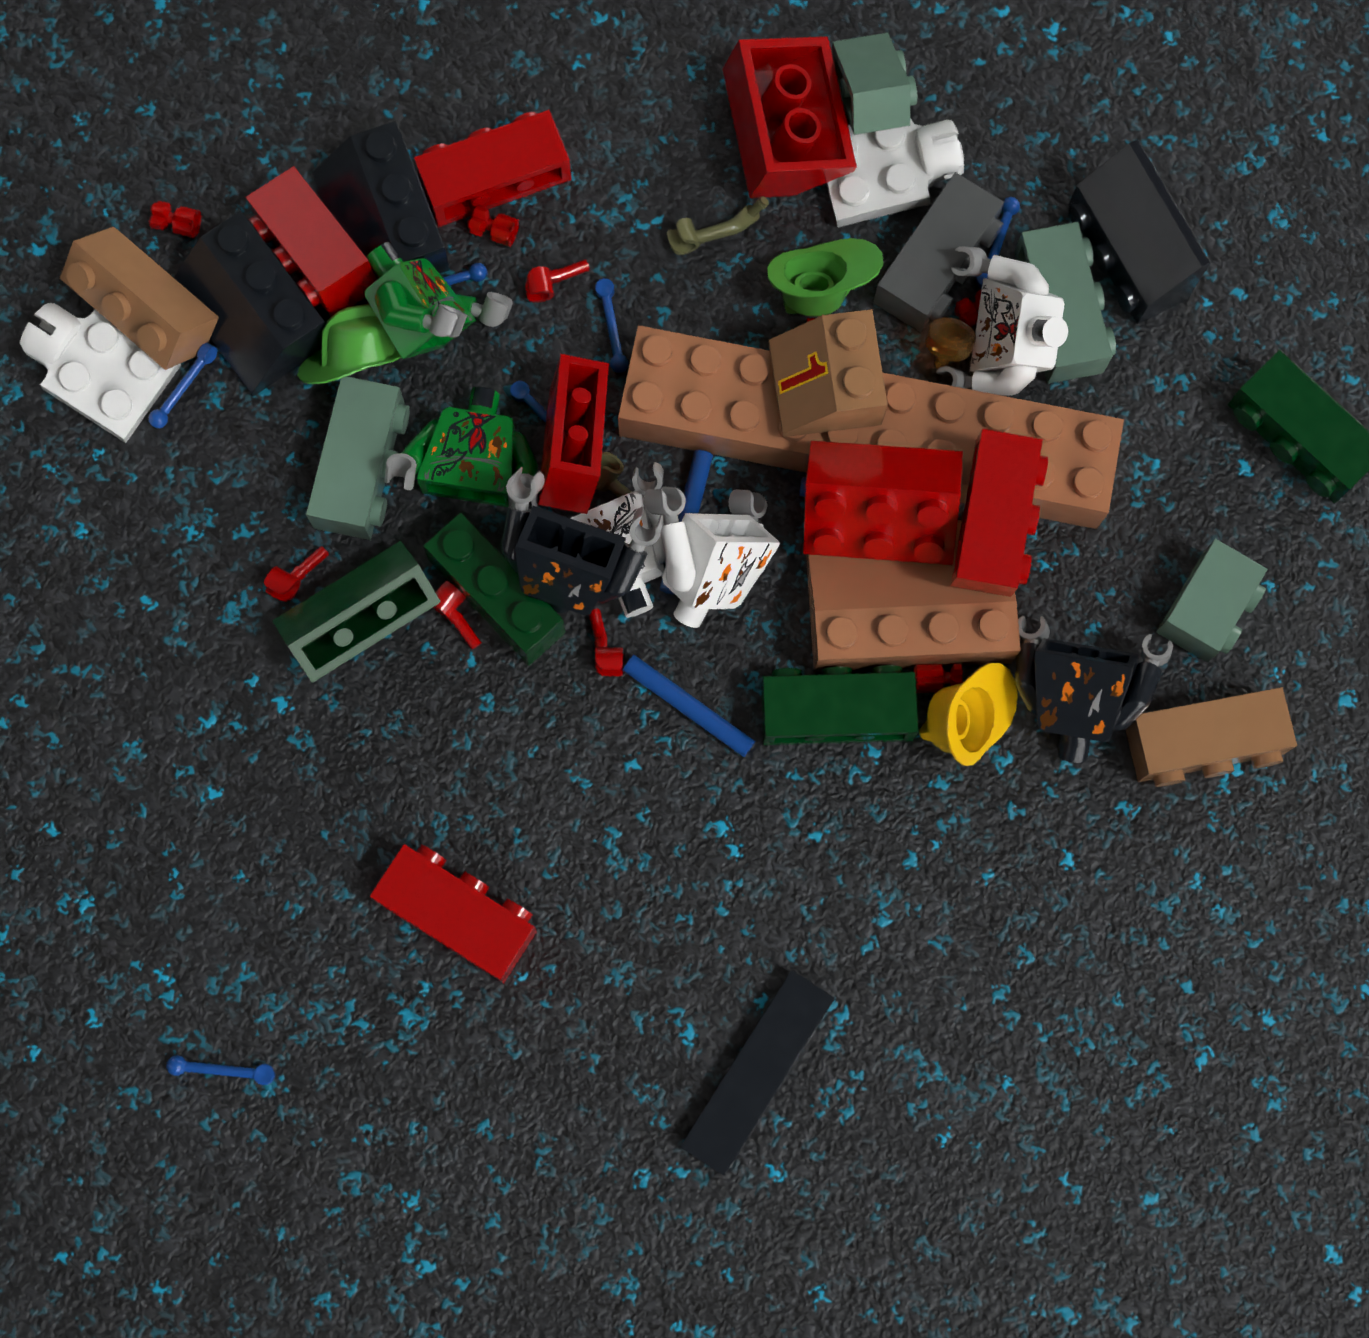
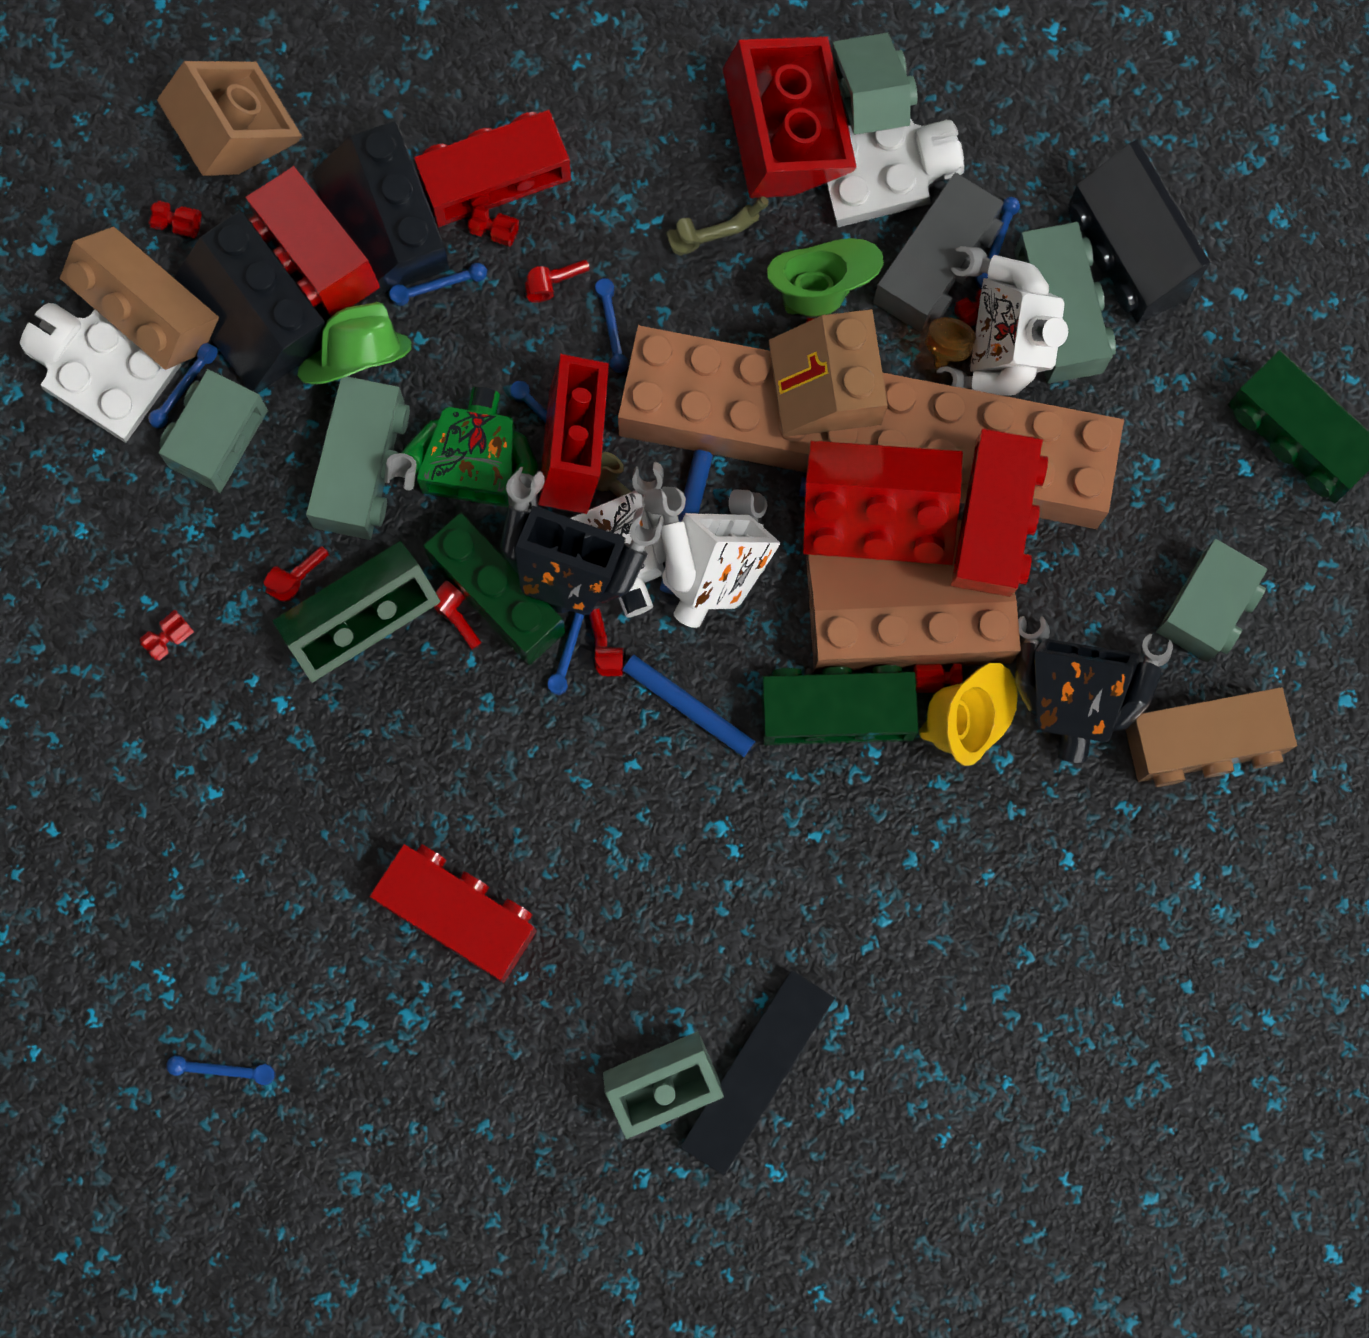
(173, 629): none -> red piece
(212, 430): none -> sand green brick
(227, 115): none -> medium nougat slope
(420, 306): green torso -> none
(557, 683): none -> blue hinge
(662, 1085): none -> sand green brick

